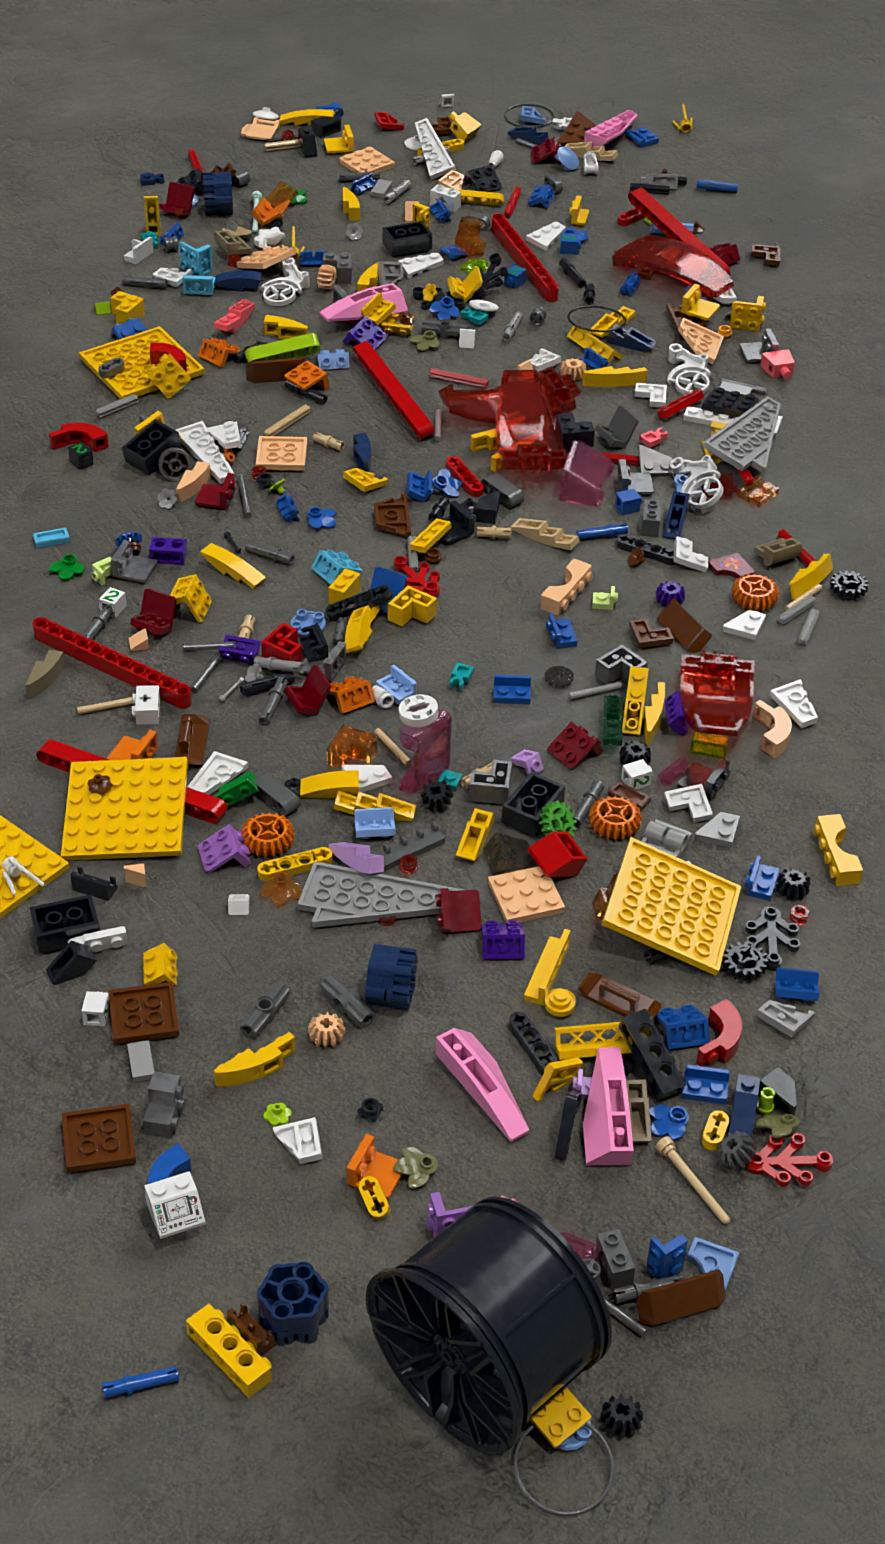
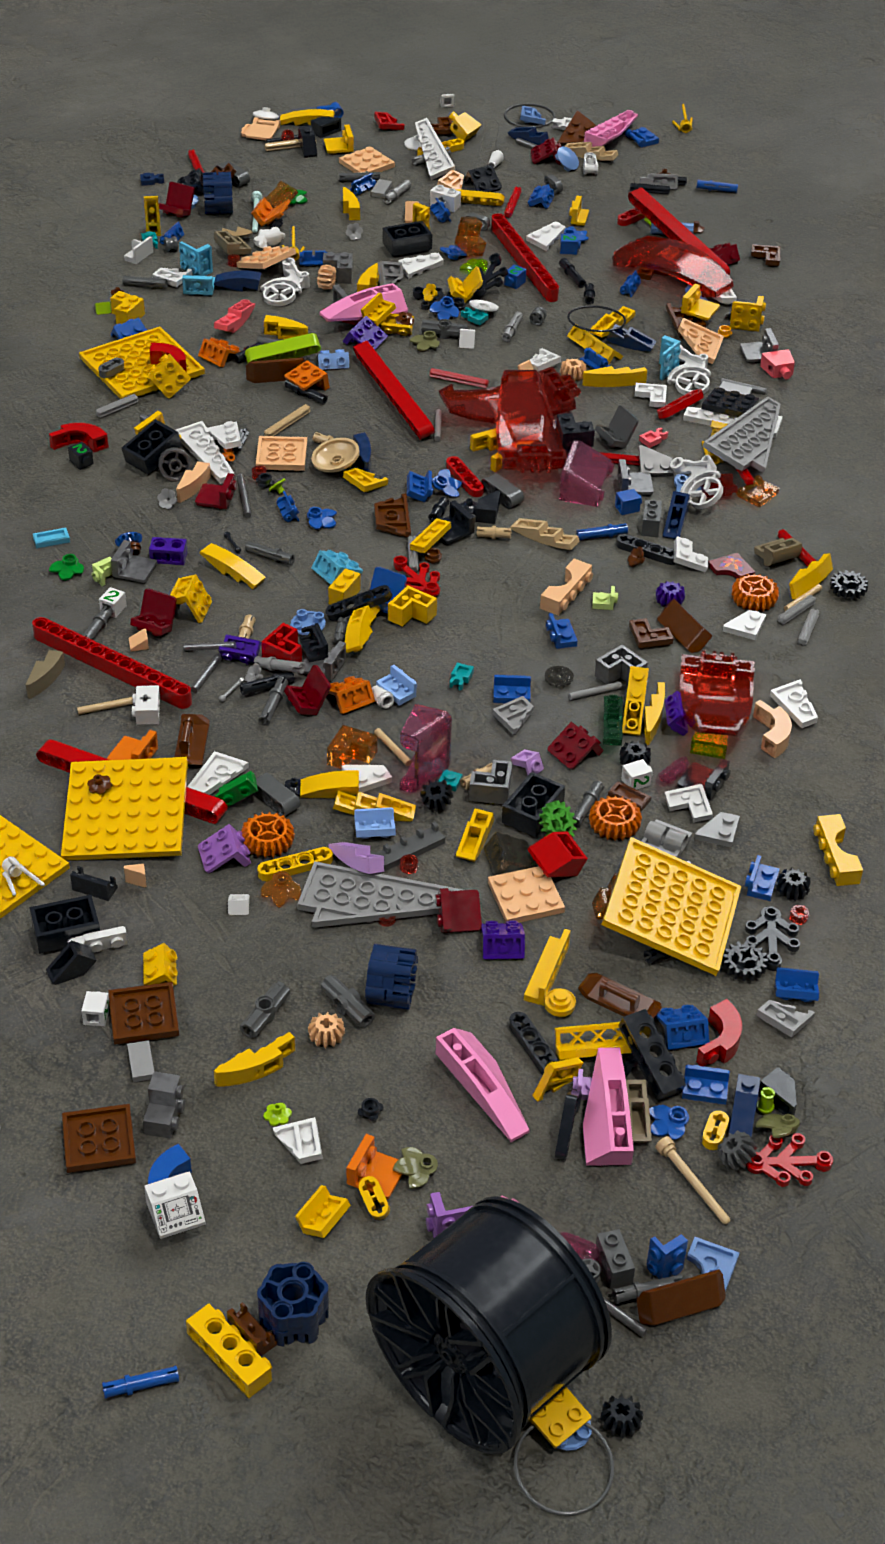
(321, 1212): none -> yellow bracket
(335, 455): none -> tan dish
(421, 717): white piece -> none
(513, 713): none -> light grey wing
(669, 355): none -> medium azure bracket

